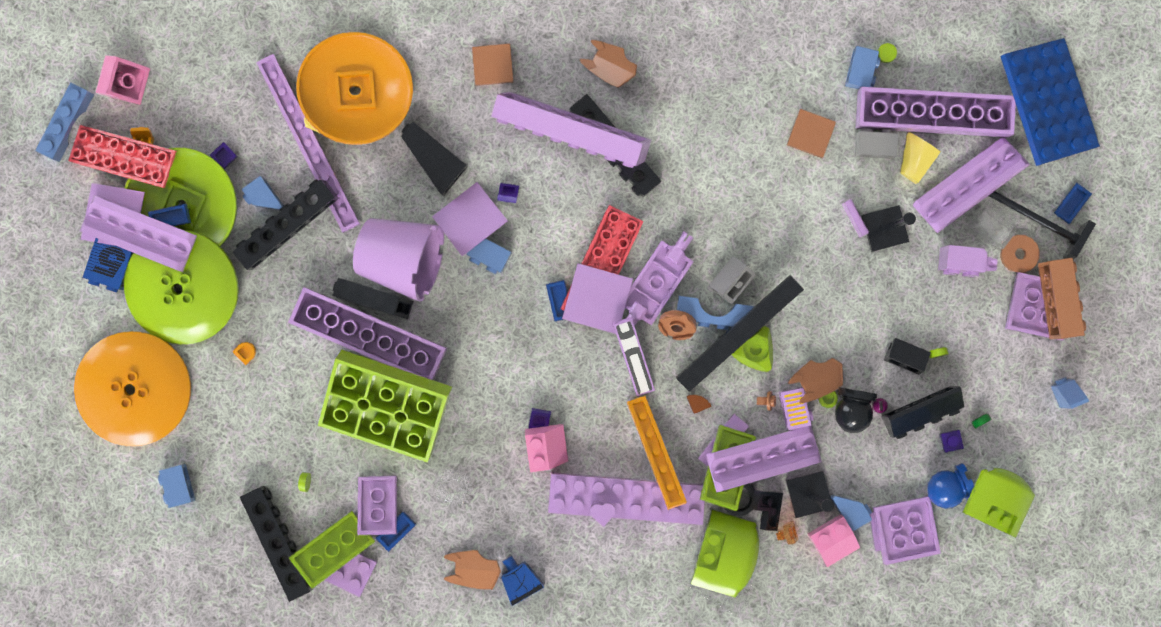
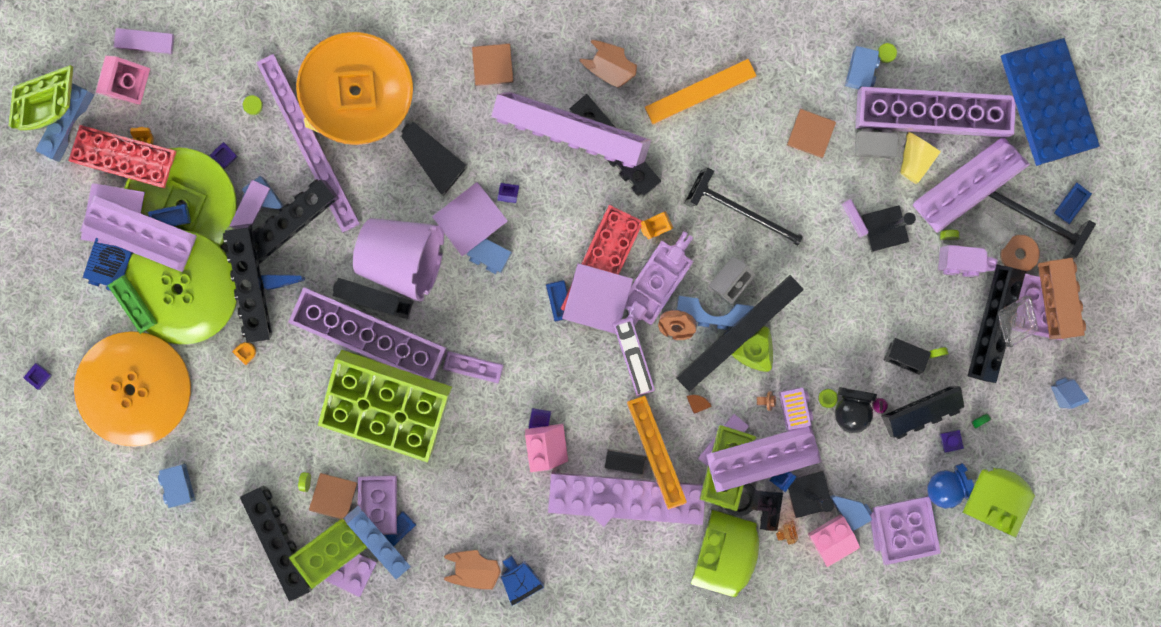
(37, 376): none -> dark purple plate
(41, 100): none -> lime slope
(132, 304): none -> bright green tile
(144, 41): none -> lavender tile
(244, 235): none -> black brick
(250, 204): none -> lavender tile
(252, 105): none -> lime tile
(276, 281): none -> blue slope
(333, 496): none -> nougat tile
(376, 542): none -> medium blue arch
(473, 367): none -> lavender tile
(625, 461): none -> black panel
(656, 225): none -> light orange bracket
(700, 91): none -> light orange tile
(701, 188): none -> black tile
(783, 480): none -> blue tile
(818, 379): nougat shield -> none
(949, 235): none -> lime tile
(990, 340): none -> black brick
(1018, 321): none -> clear tile

